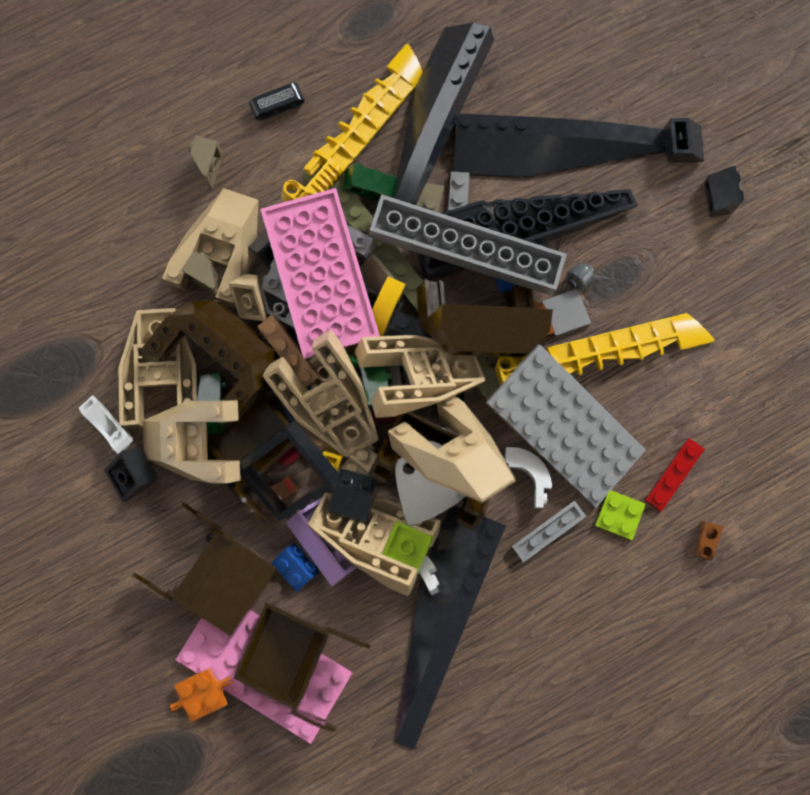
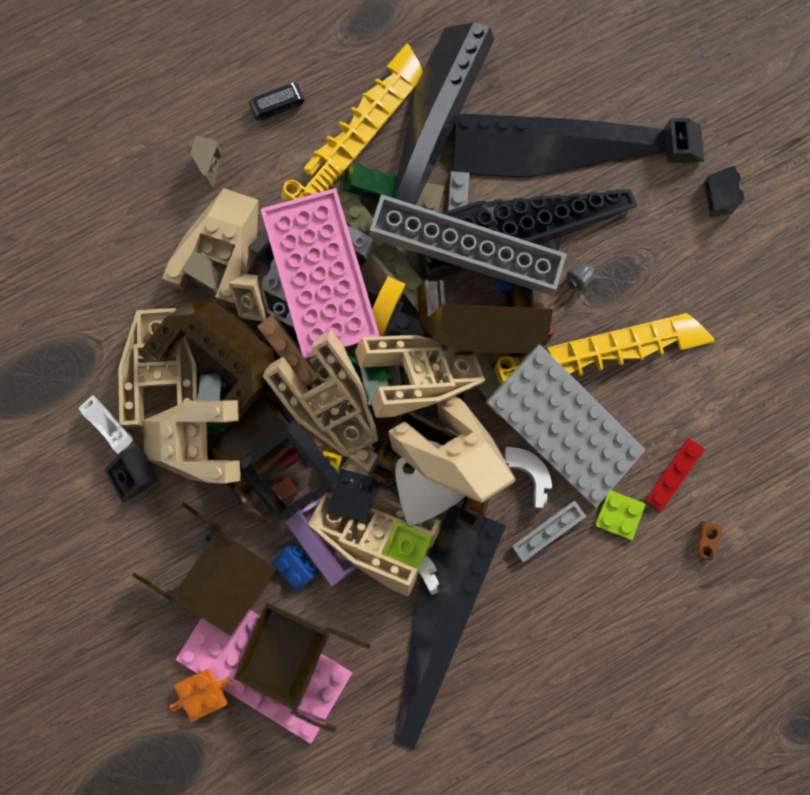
(568, 312): light grey tile -> none

